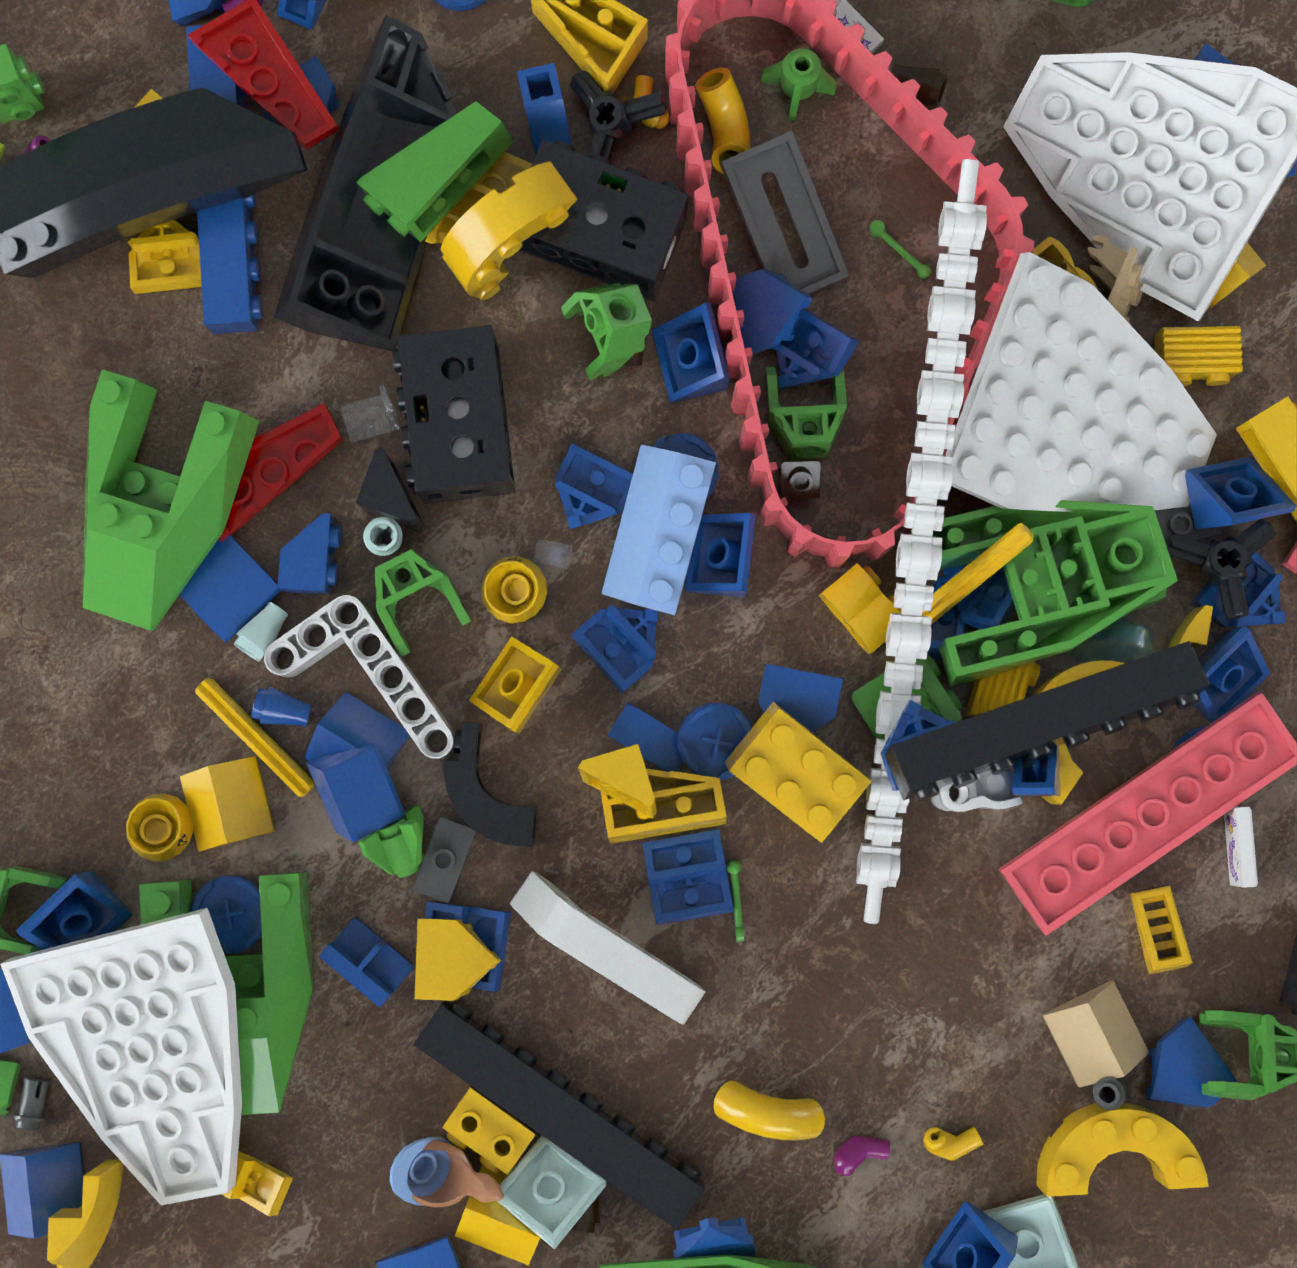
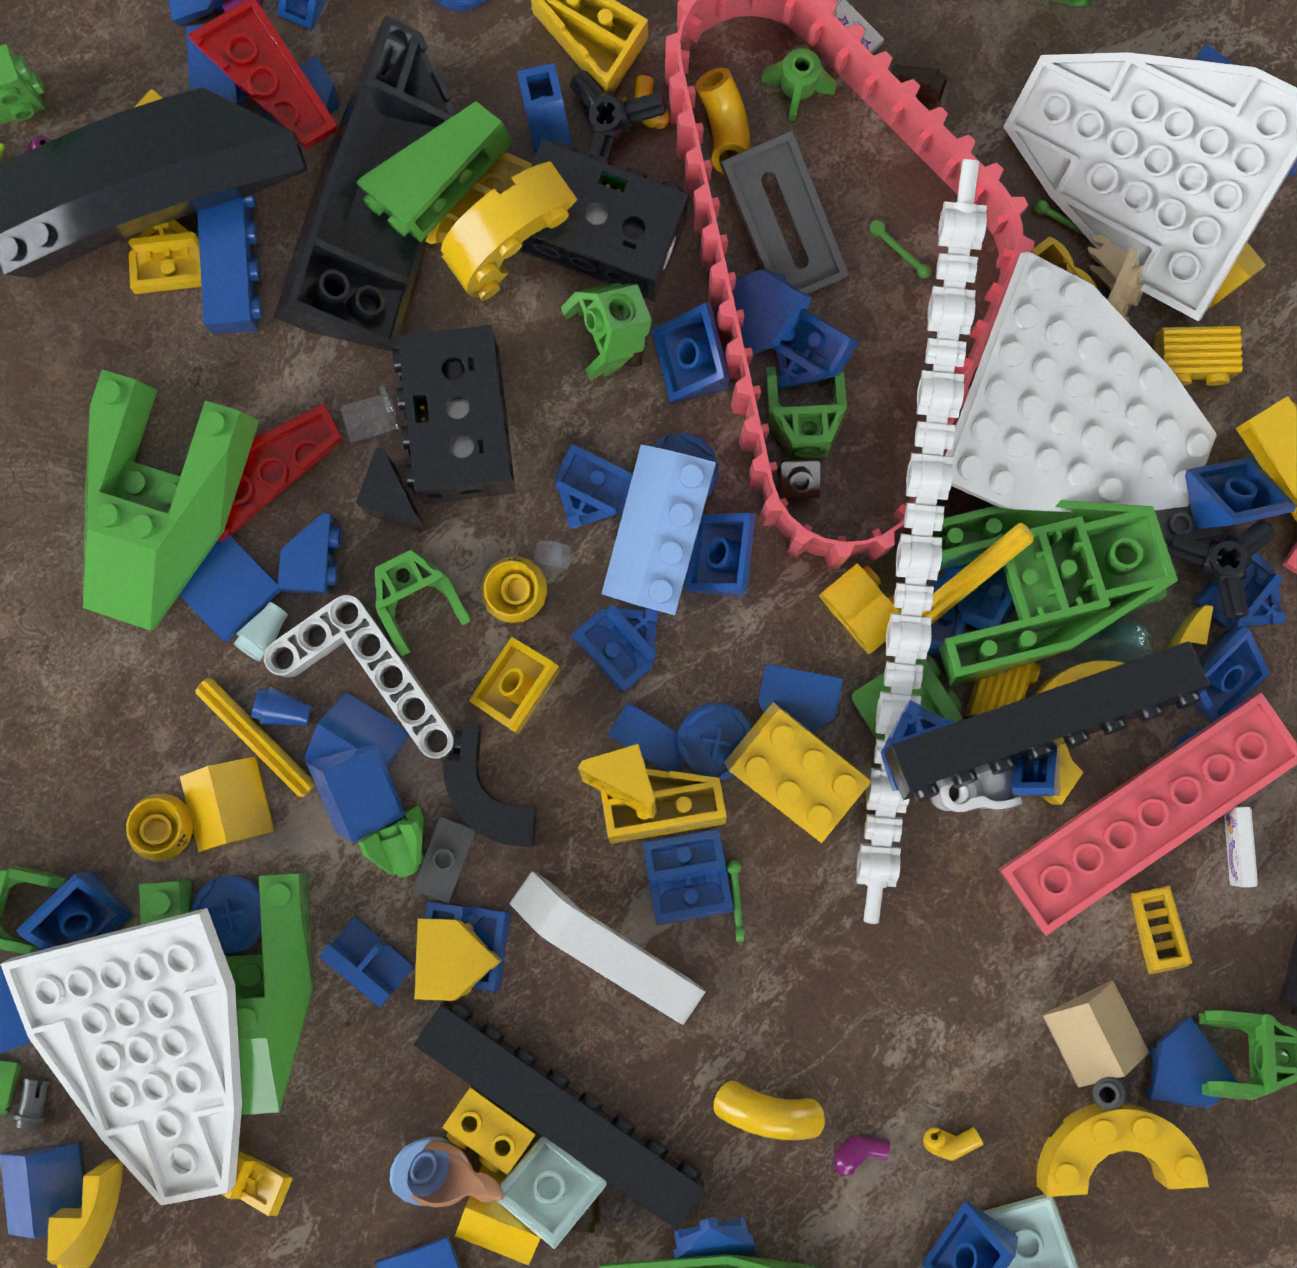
(377, 530): light aqua cone -> none
(1041, 207): none -> bright green hinge

